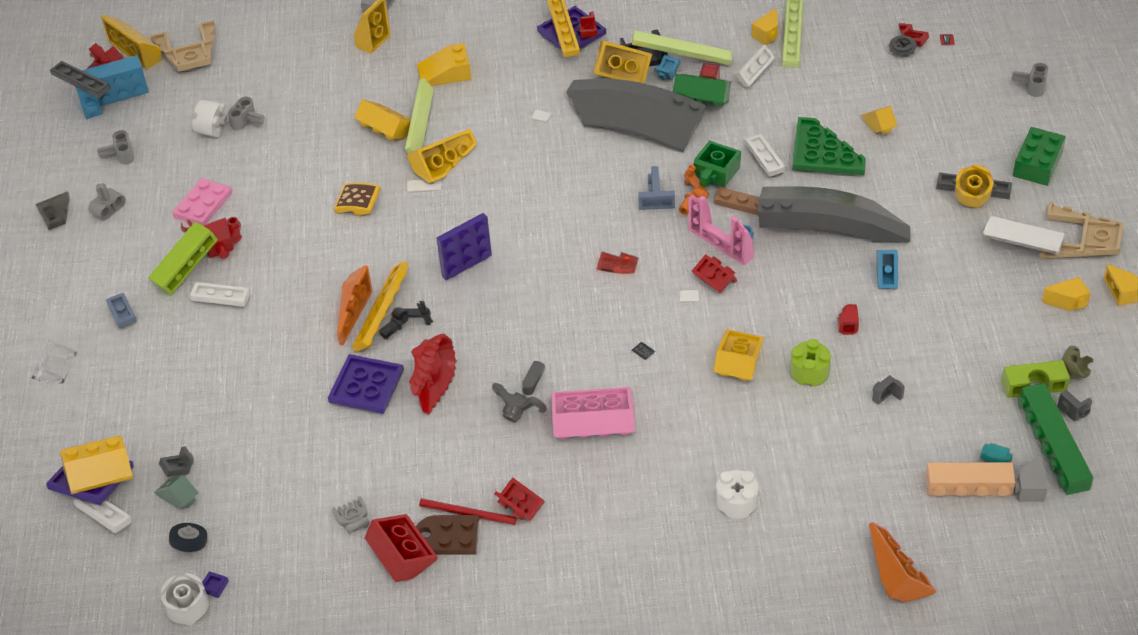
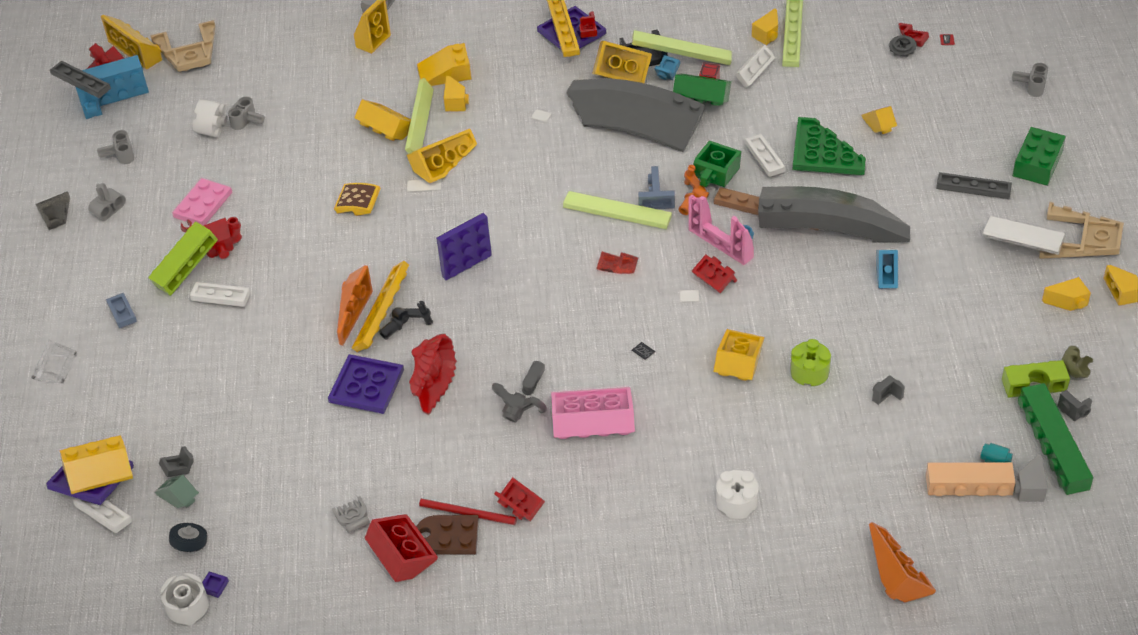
(455, 96): none -> yellow slope
(617, 210): none -> yellowish green tile
(848, 320): red rock -> none
(973, 186): yellow brick -> none

